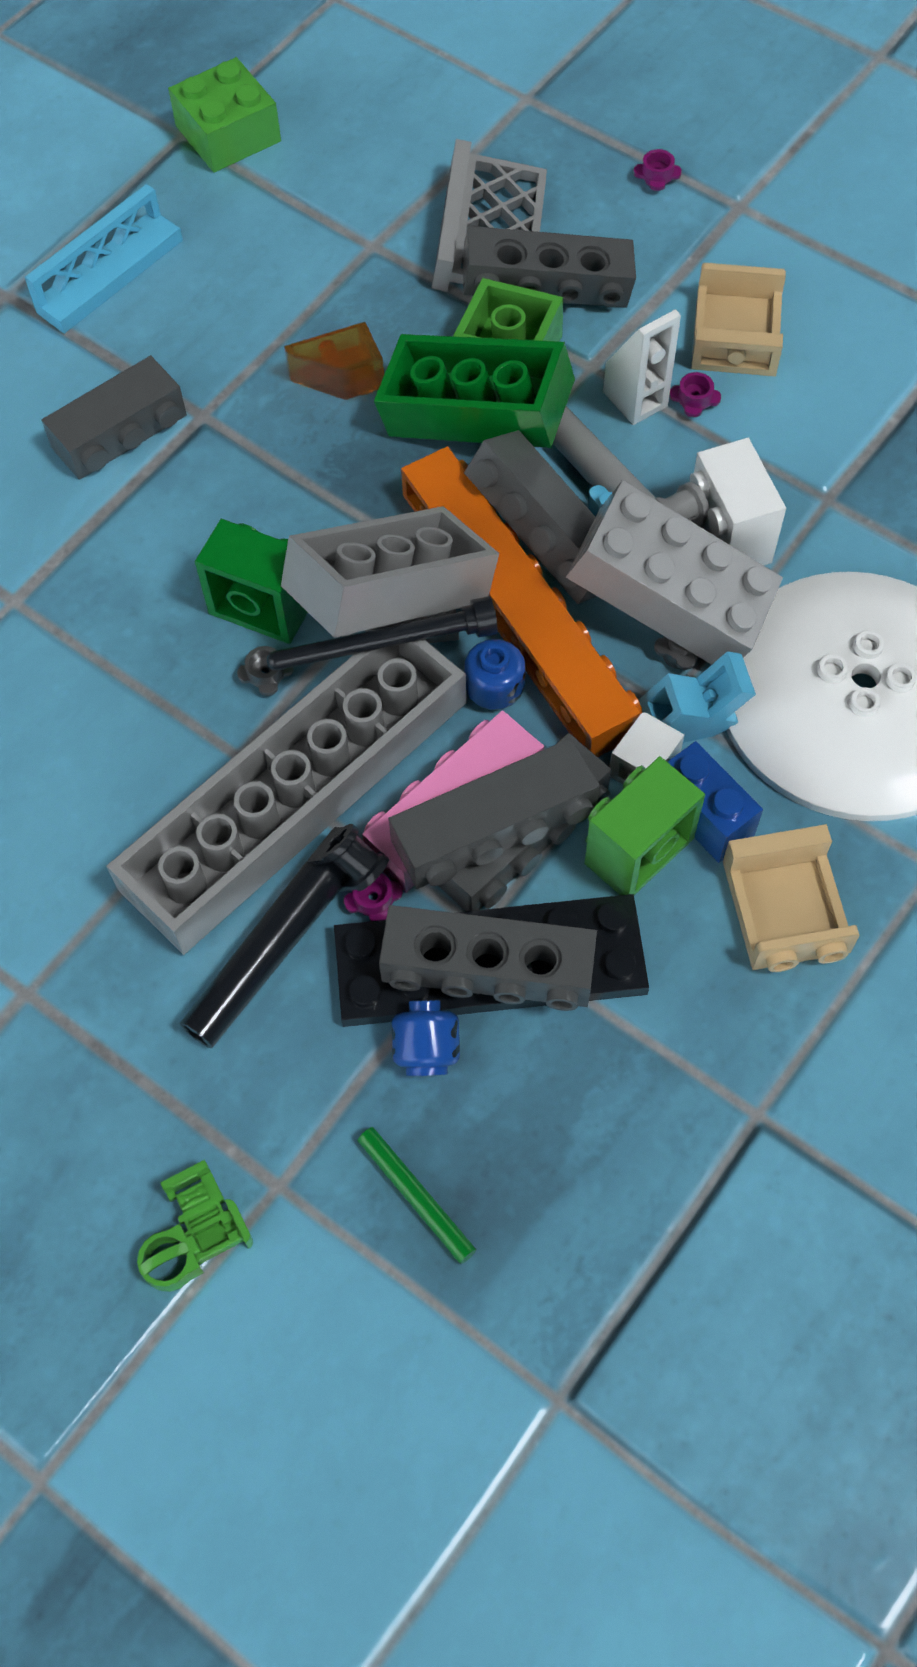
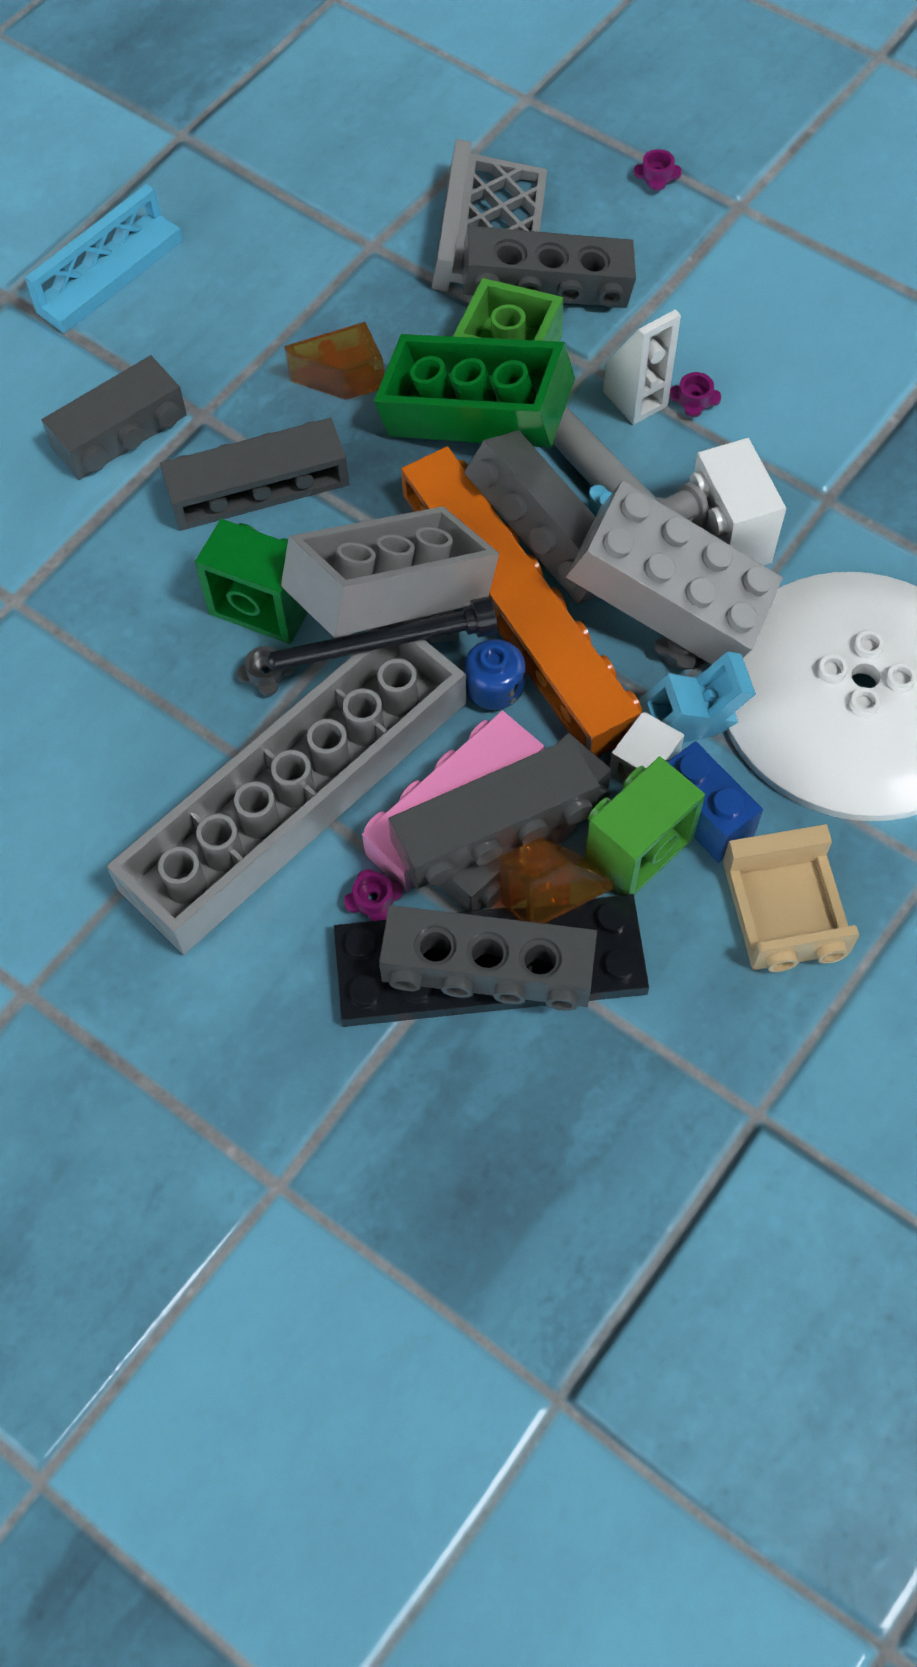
(206, 1225): bright green piece -> none
(225, 114): bright green brick -> none
(255, 473): none -> dark grey brick
(336, 865): black axle -> none
(417, 1195): green bar -> none
(425, 1039): blue head -> none
(547, 881): none -> clear orange slope
(738, 319): tan panel -> none

